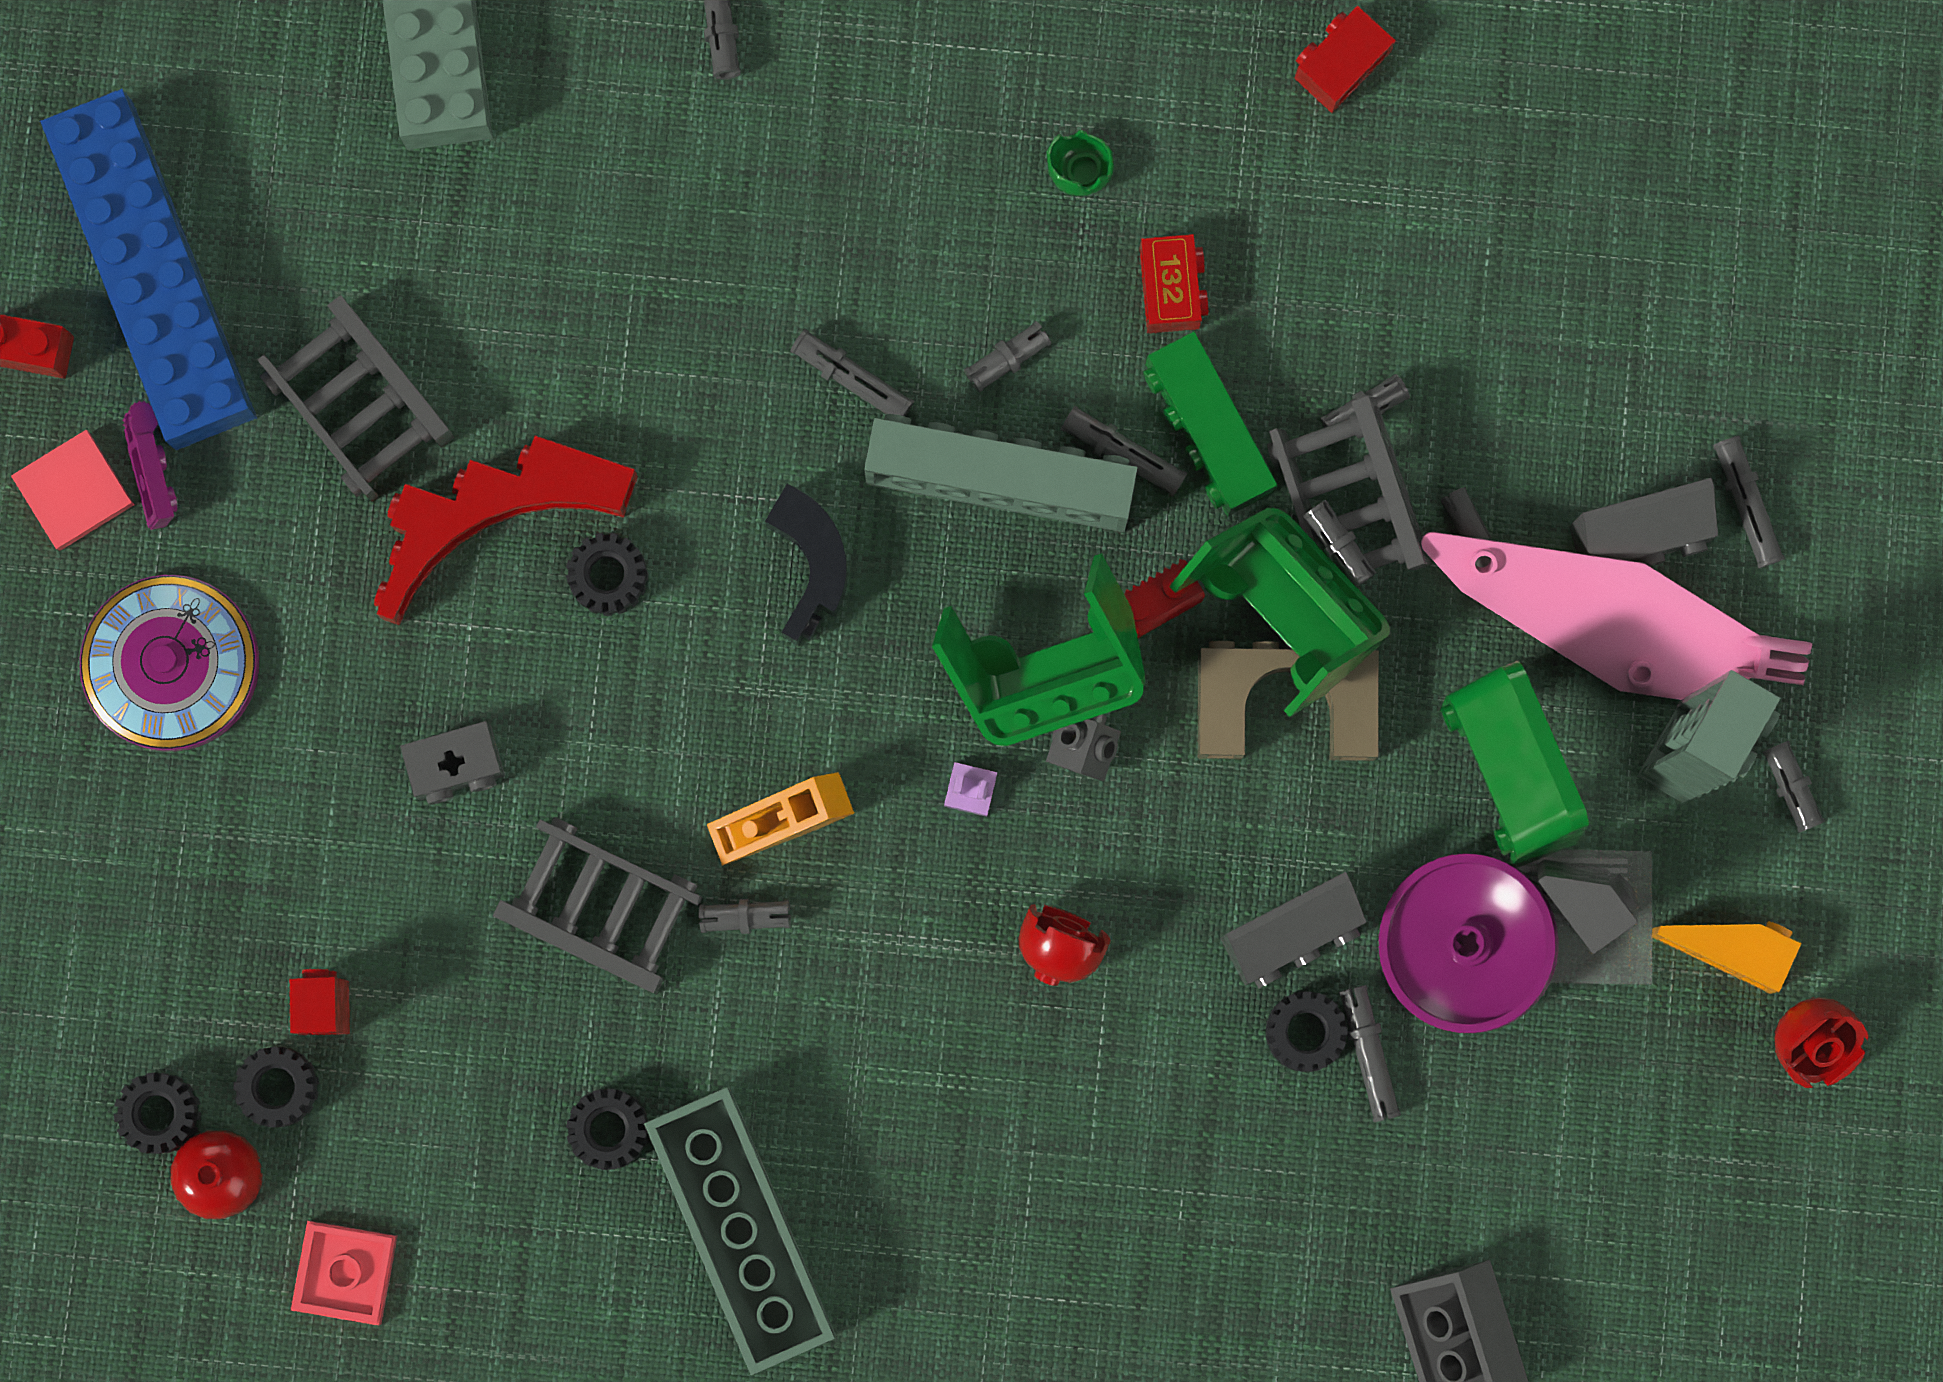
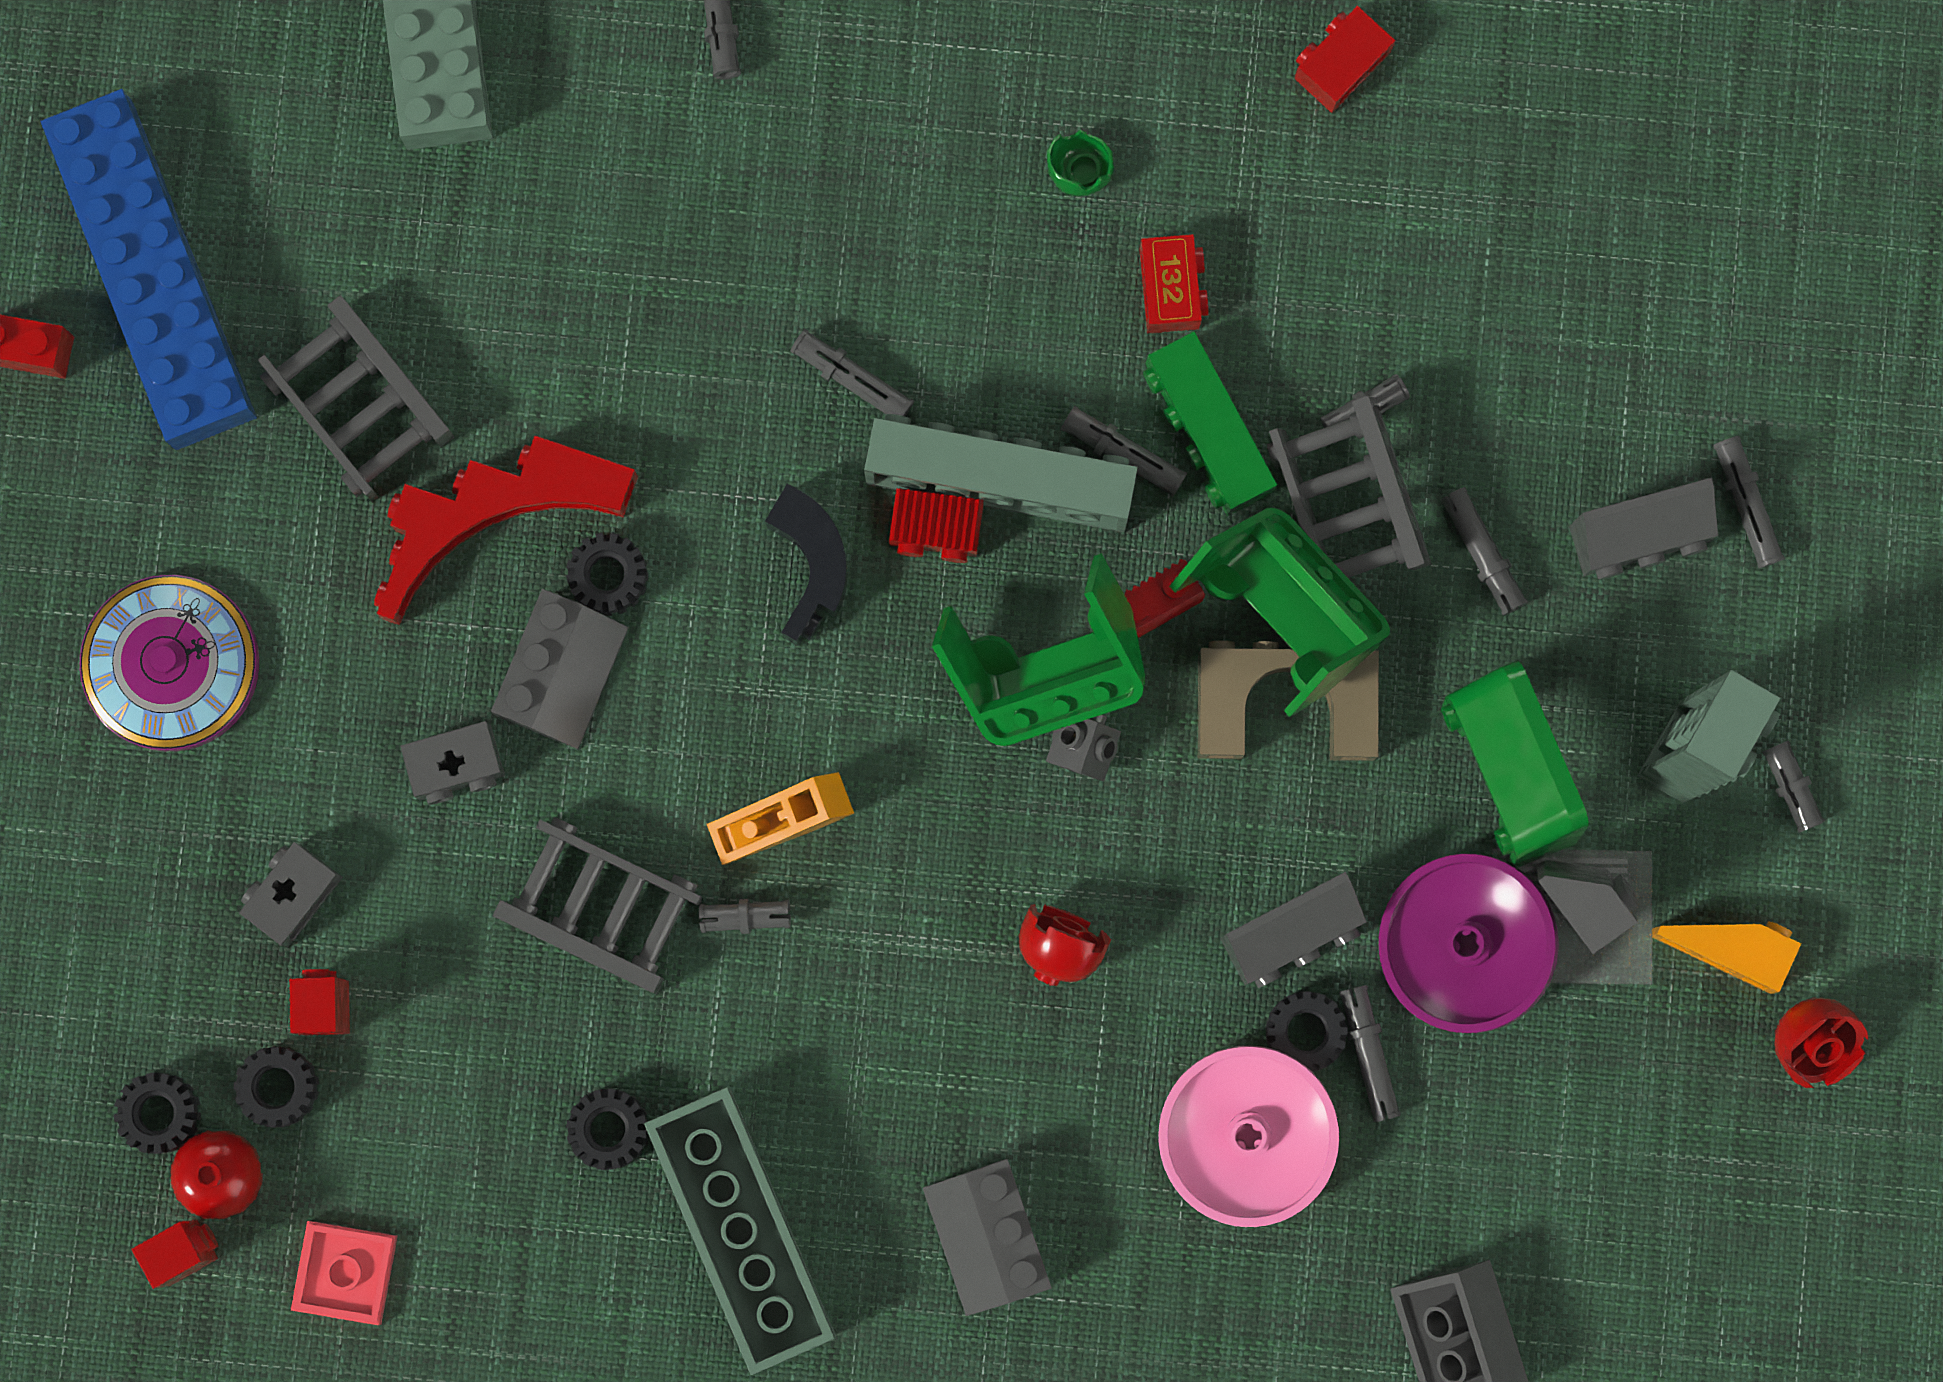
(72, 490): coral tile -> none
(148, 465): magenta hinge -> none
(176, 1253): none -> red brick
(312, 886): none -> dark grey brick
(559, 669): none -> dark grey slope
(936, 524): none -> red brick
(970, 789): lavender tile -> none
(987, 1237): none -> dark grey slope
(1007, 356): dark grey pin -> none
(1248, 1136): none -> bright pink dish
(1339, 543): dark grey pin -> none
(1615, 617): bright pink wing -> none

